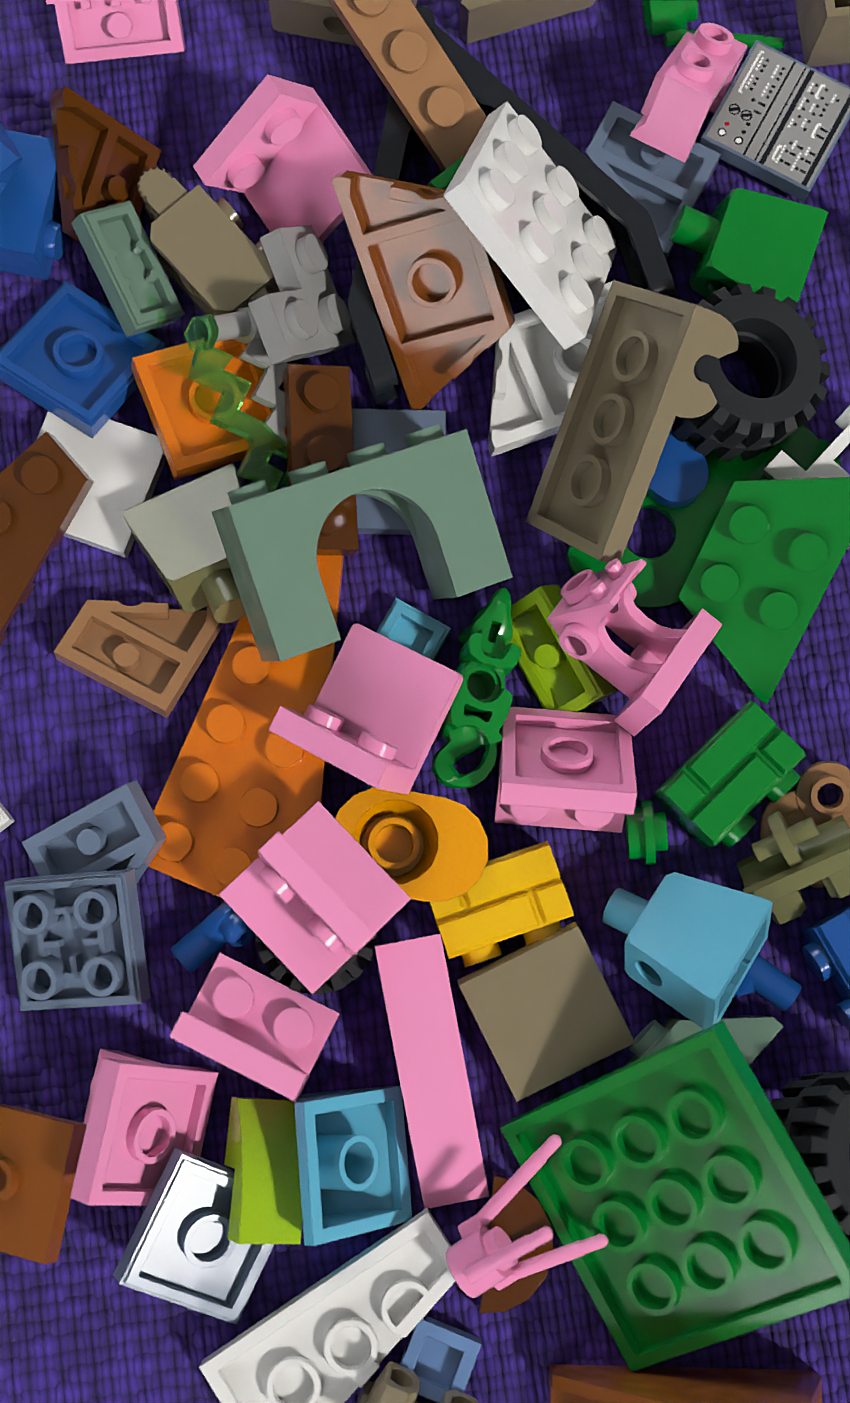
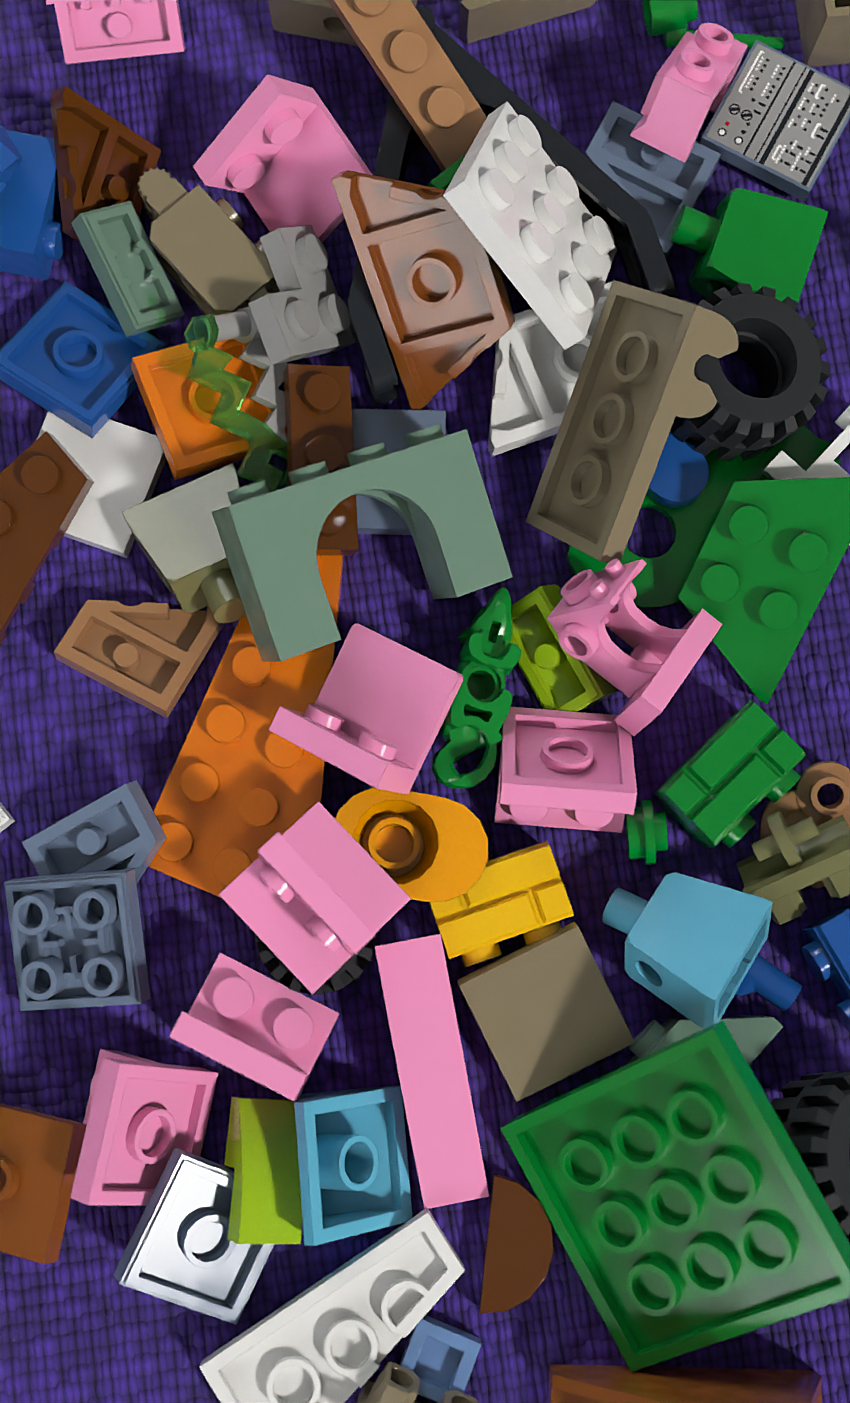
(210, 935): blue arm -> none
(414, 629): medium azure tile -> none
(490, 1258): bright pink plant -> none

